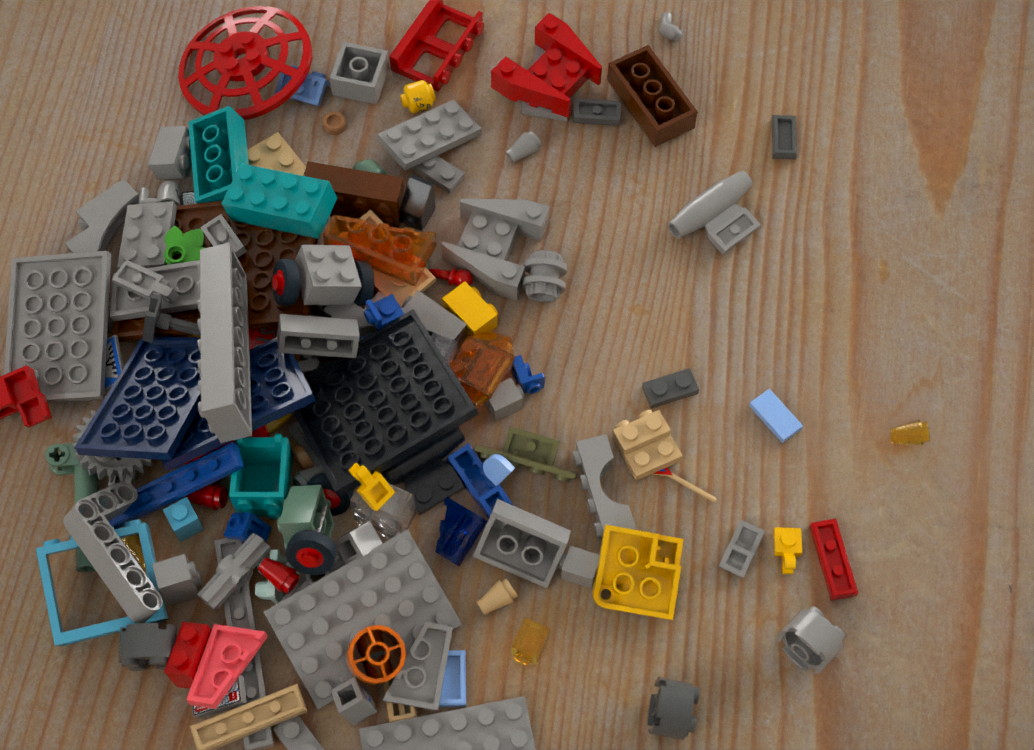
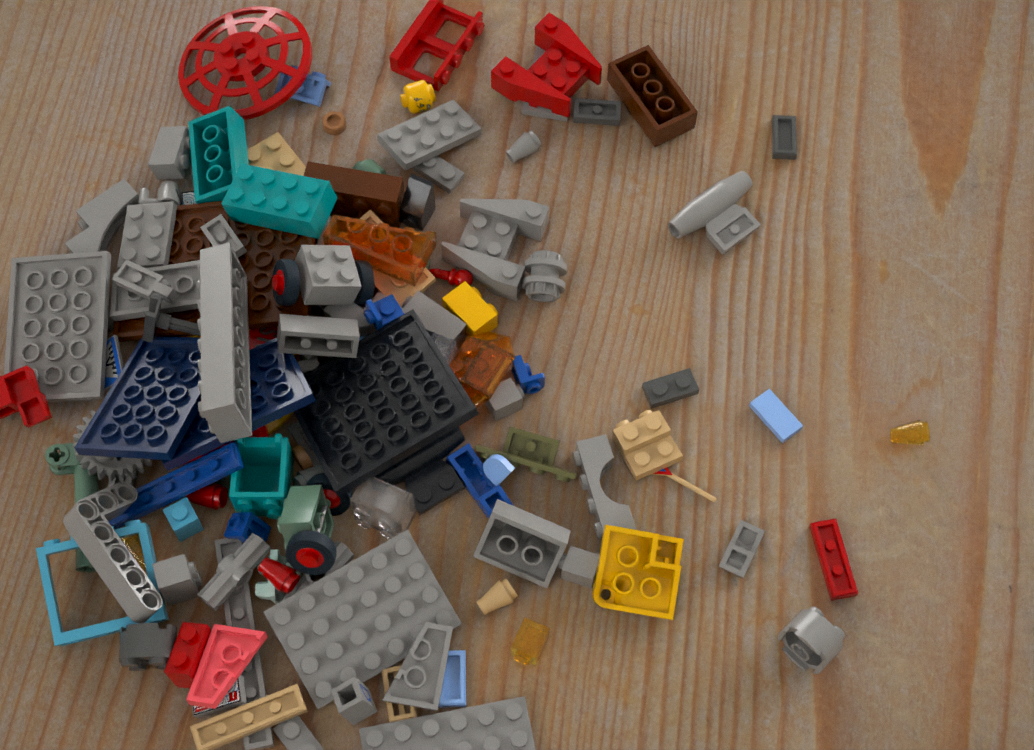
(185, 244): bright green plate -> none
(357, 542): light grey brick -> none
(359, 72): light grey brick -> none
(370, 641): orange cylinder -> none
(374, 487): yellow plate -> none
(458, 532): clear blue wing -> none
(668, 29): light grey arm -> none
(672, 708): dark grey brick -> none
(788, 545): yellow plate -> none

